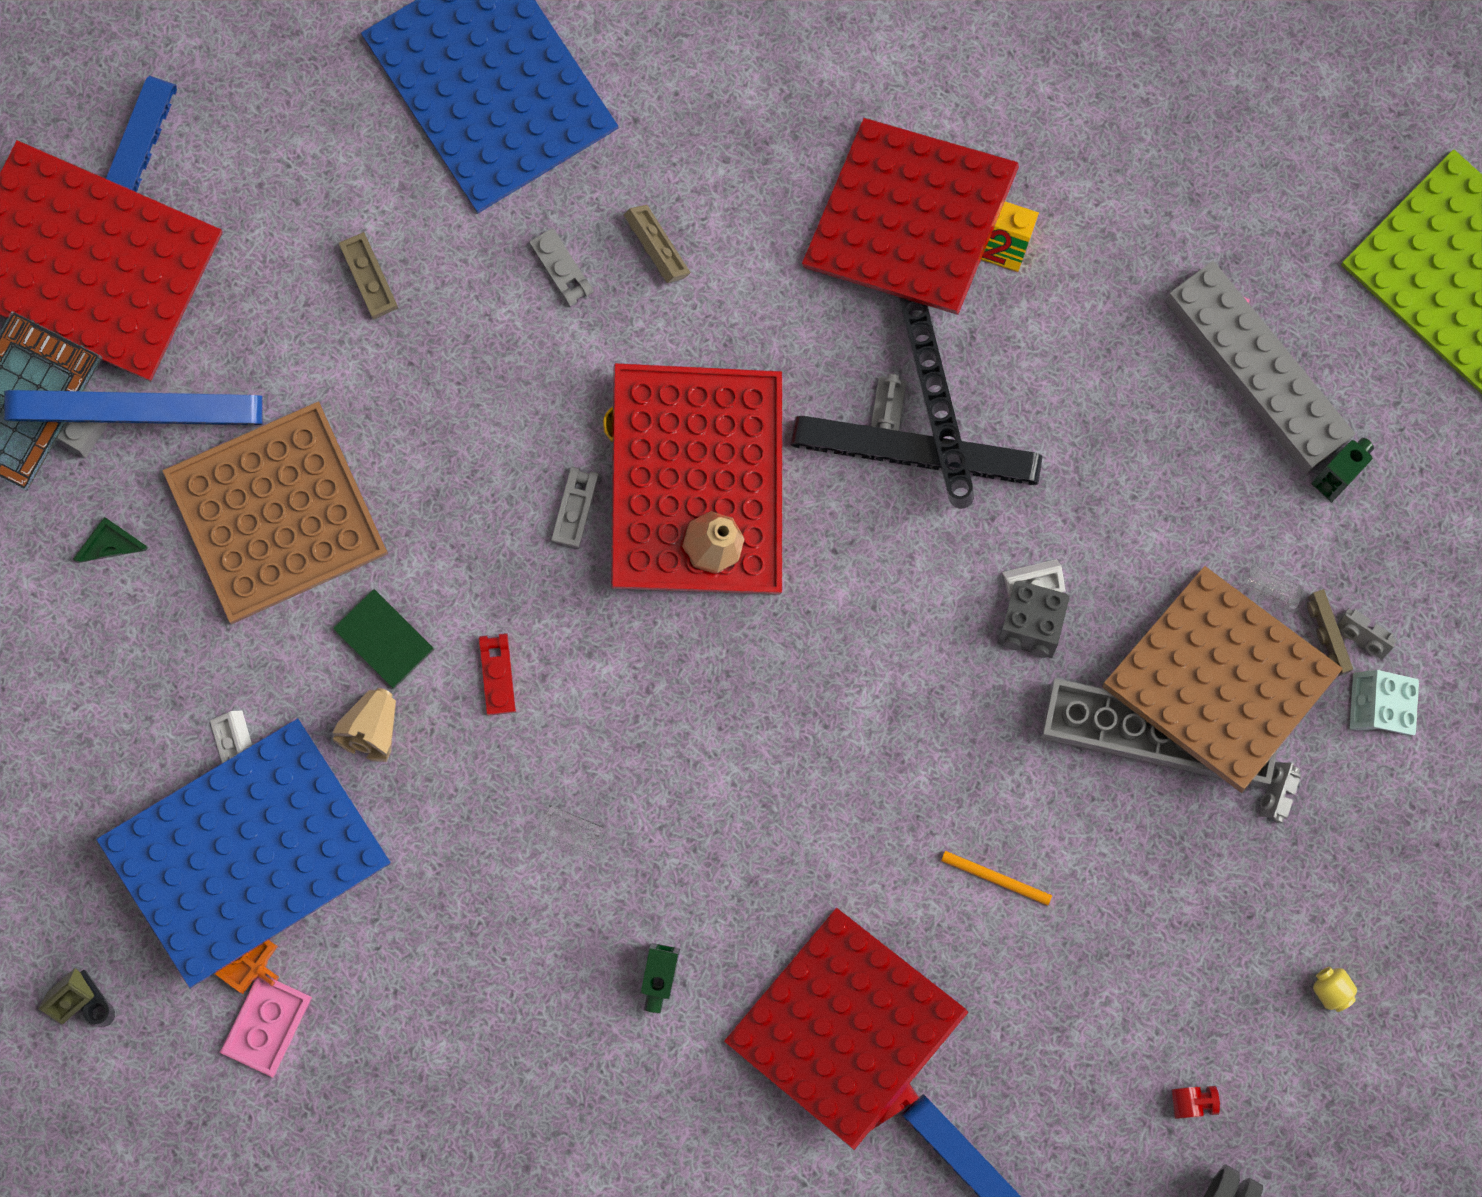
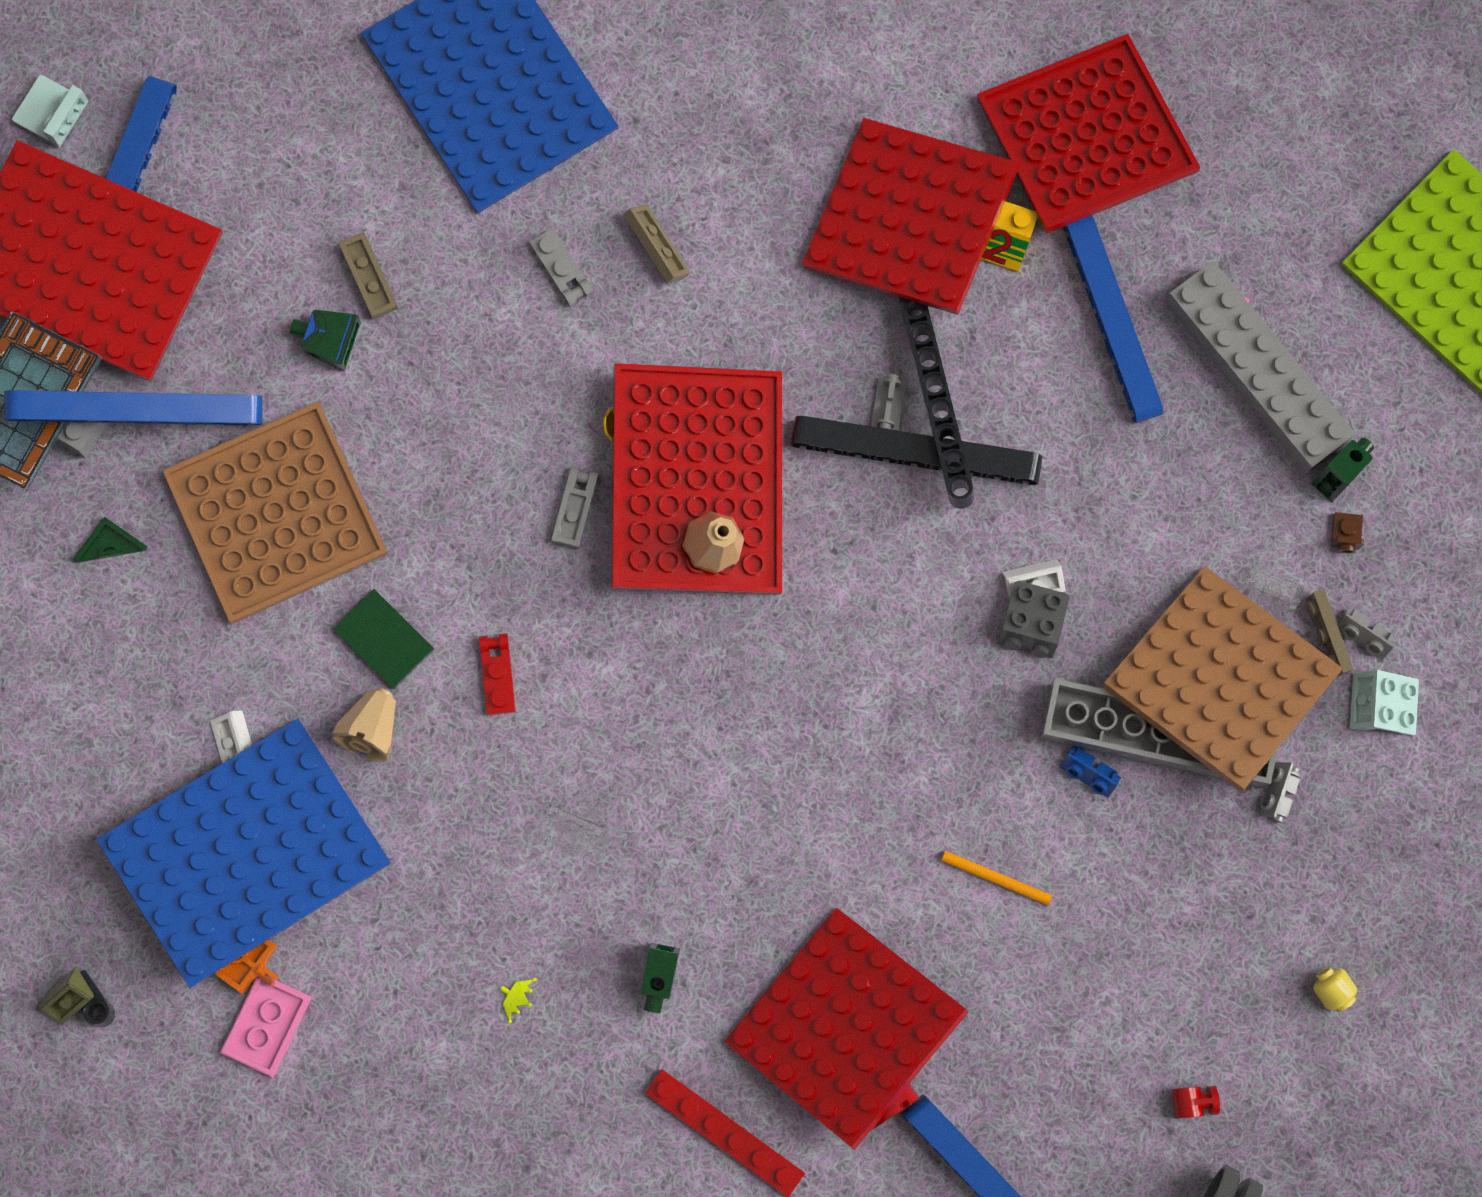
(50, 110): none -> light aqua bracket
(328, 336): none -> dark green torso
(516, 997): none -> neon yellow piece
(725, 1133): none -> red plate
(1088, 133): none -> red plate
(1100, 779): none -> blue hinge
(1114, 319): none -> blue beam
(1347, 532): none -> reddish brown bracket

